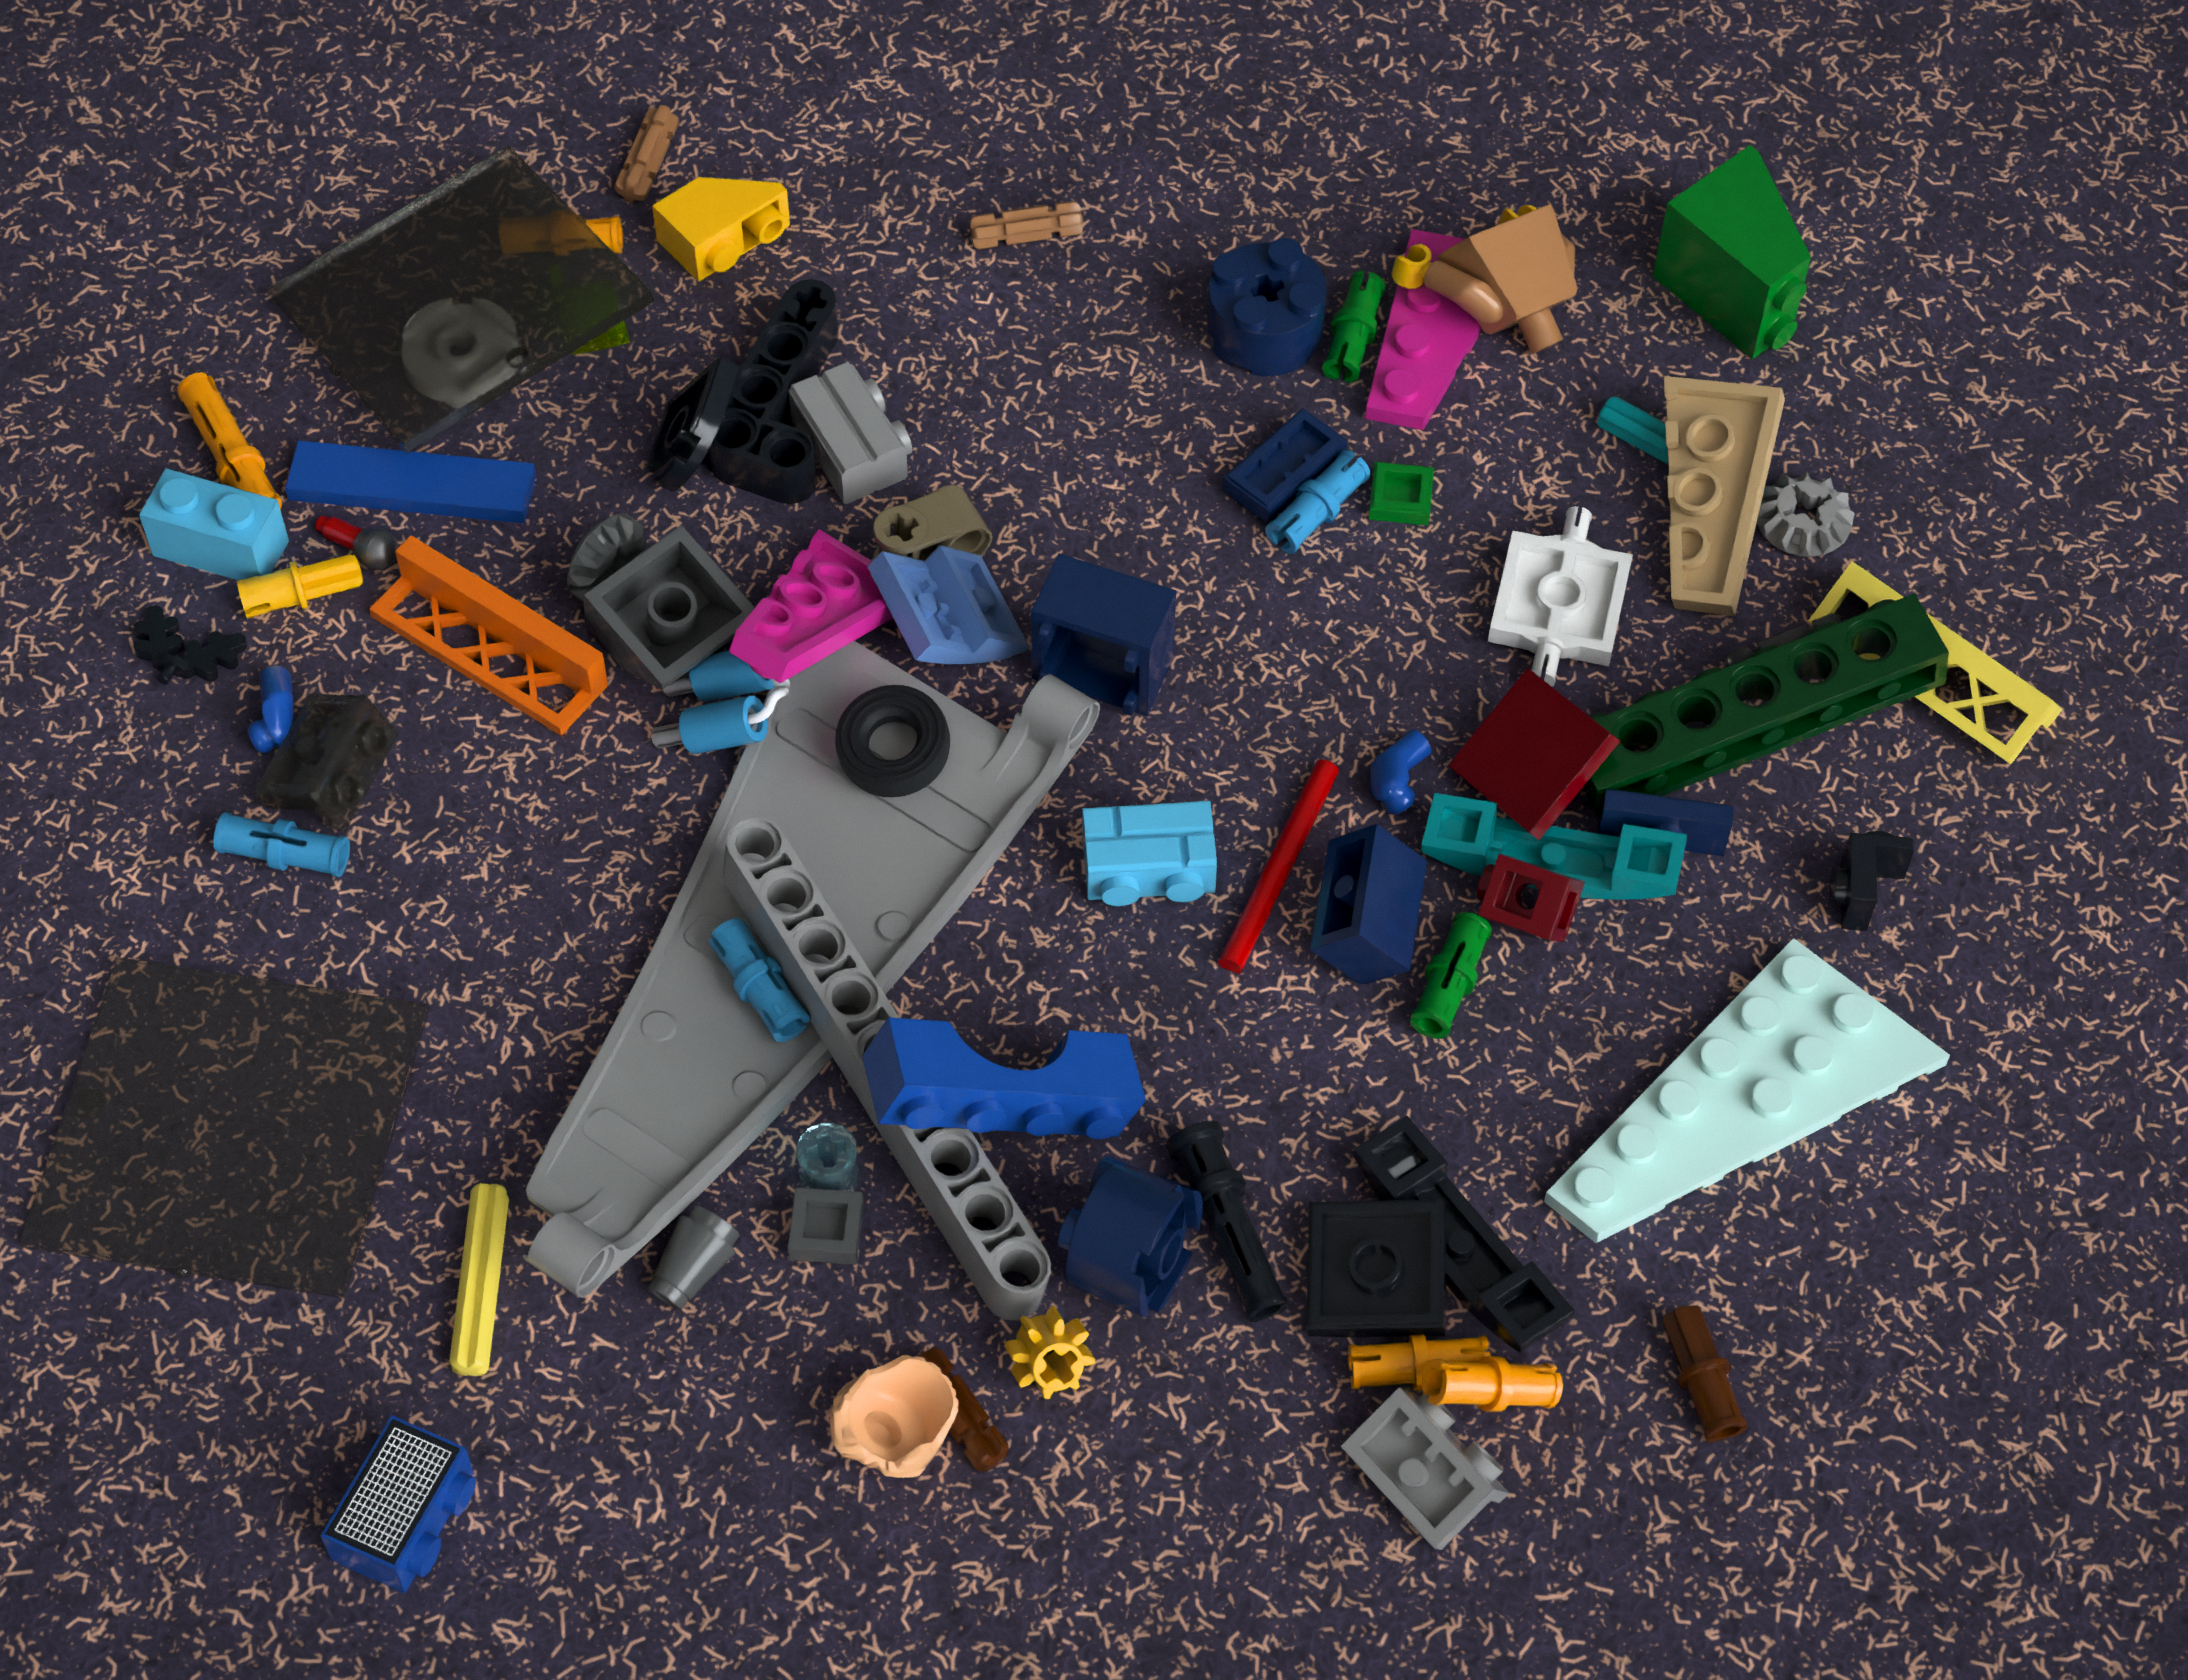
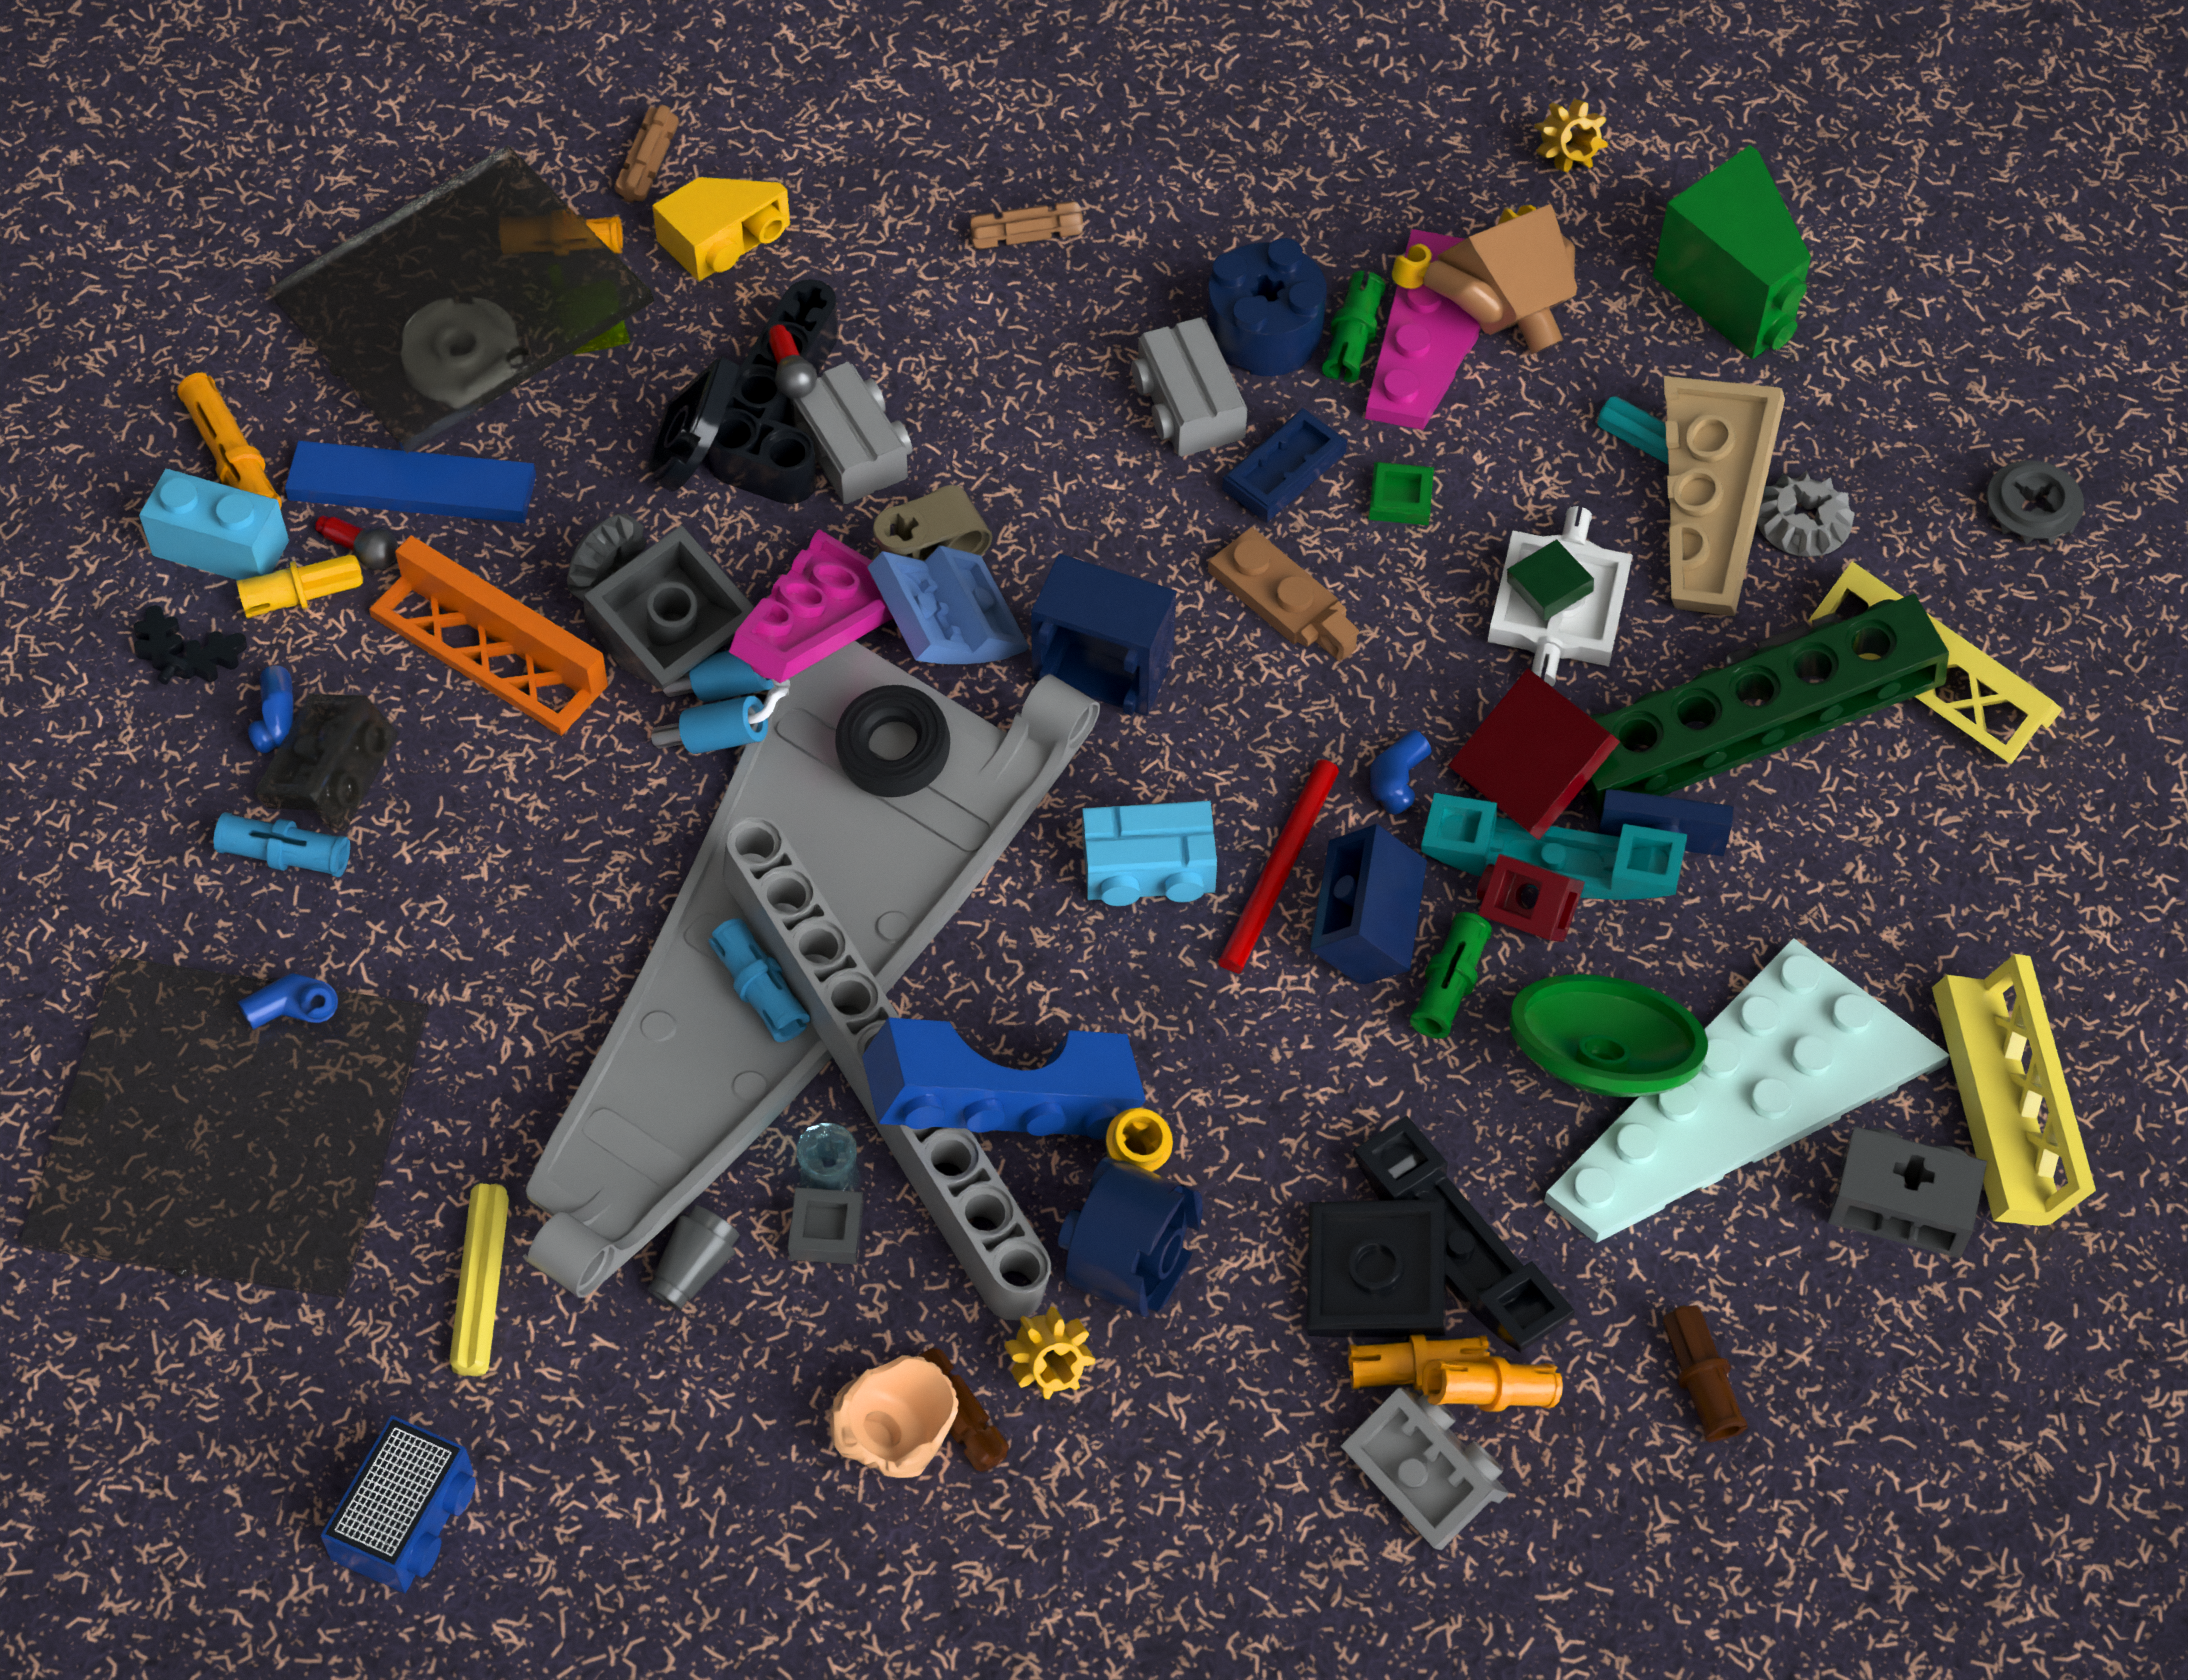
(292, 997): none -> blue arm
(794, 375): none -> flat silver piece
(1144, 1134): none -> yellow cone
(1190, 387): none -> light grey brick
(1221, 1190): black pin -> none
(1284, 594): none -> medium nougat hinge
(1318, 501): dark azure pin -> none
(1550, 580): none -> dark green tile
(1585, 138): none -> yellow gear
(1608, 1035): none -> green dish
(1864, 860): black bracket -> none
(1932, 1215): none -> dark grey brick
(2005, 1102): none -> light yellow fence
(2028, 481): none -> dark grey gear

